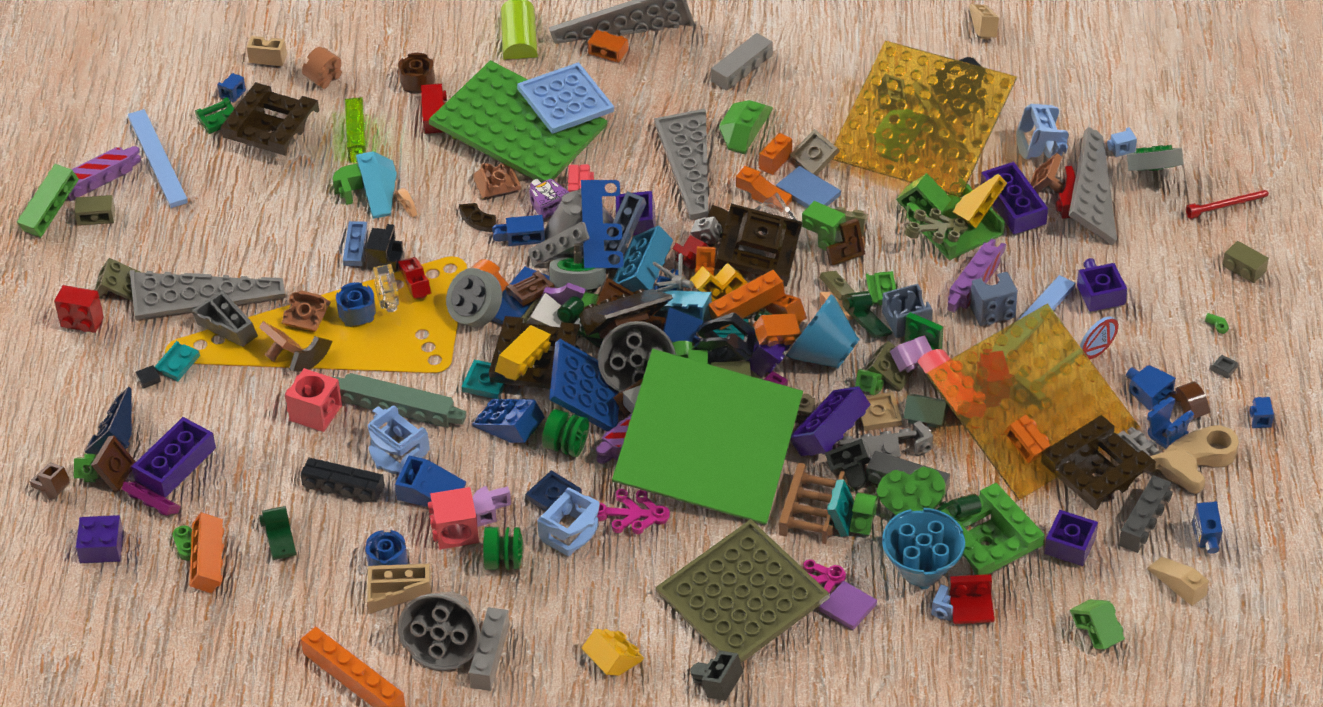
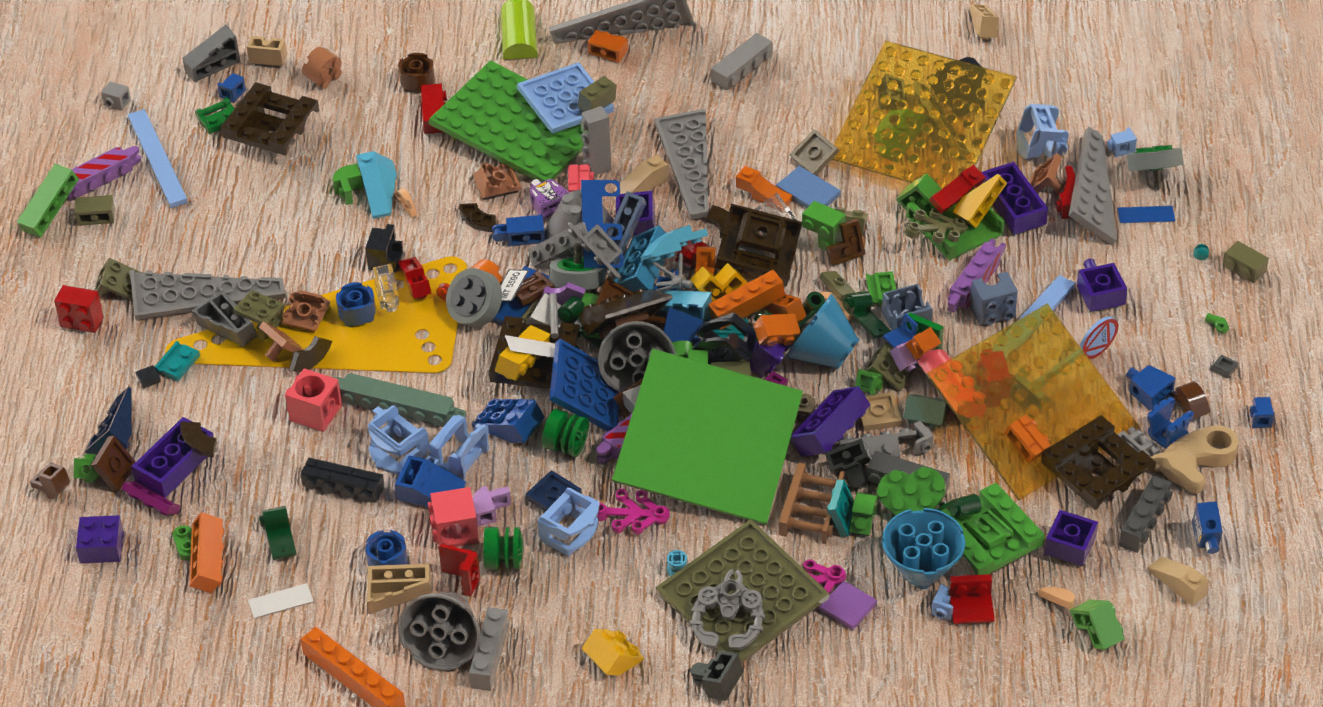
(116, 95): none -> light grey brick
(197, 440): none -> dark brown tile
(212, 55): none -> dark grey wedge
(260, 309): none -> olive bracket
(280, 600): none -> white sticker
(355, 128): clear neon green brick -> none
(355, 243): medium blue plate -> none
(442, 290): none -> clear red tile
(462, 564): none -> red bracket
(472, 447): none -> light blue animal
(478, 381): teal plate -> none
(512, 283): none -> sticker
(530, 346): none -> white sticker
(553, 316): none -> light grey bar
(596, 140): none -> light grey brick
(597, 94): none -> olive brick
(601, 245): none -> light grey bracket
(645, 176): none -> tan slope
(672, 242): none -> medium azure slope
(676, 560): none -> medium azure wheel
(707, 230): light grey brick -> none
(729, 604): none -> light grey piece
(743, 124): bright green wedge -> none
(775, 153): orange brick -> none
(811, 306): none -> dark green door
(903, 333): none -> blue bracket
(923, 343): none -> orange brick
(959, 187): none -> red slope
(989, 529): none -> bright green plate
(1058, 595): none -> light nougat tile
(1146, 214): none -> blue sticker
(1193, 210): red piece -> none
(1201, 252): none -> teal hinge

